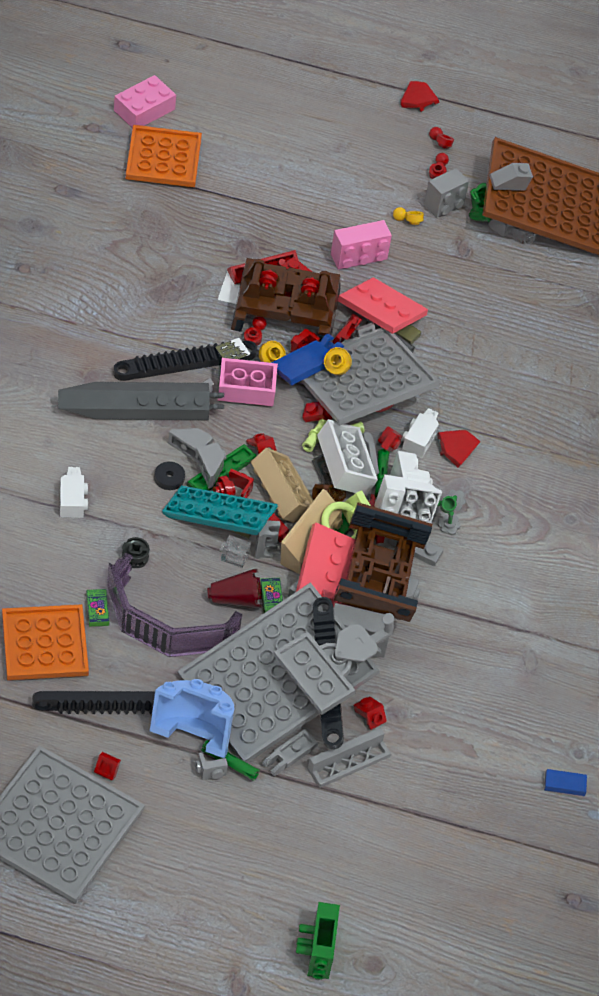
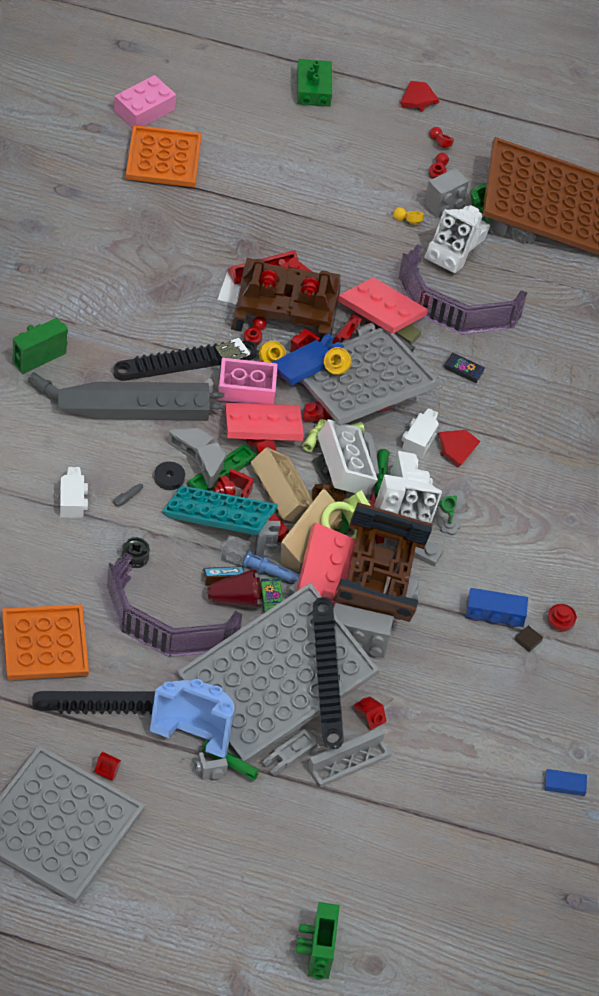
(39, 345): none -> green piece
(44, 385): none -> dark grey pin
(97, 607): tile -> none
(124, 497): none -> dark grey piece
(218, 573): none -> slope
(264, 421): none -> coral plate
(264, 565): none -> medium blue pin
(314, 82): none -> green piece
(321, 674): light grey plate -> none
(361, 244): bright pink brick -> none
(390, 439): red bracket -> none
(452, 313): none -> clear purple panel
(456, 236): none -> white brick
(464, 367): none -> tile
(496, 607): none -> blue brick
(512, 177): light grey slope -> none
(528, 638): none -> dark brown tile
(562, 617): none -> red plate

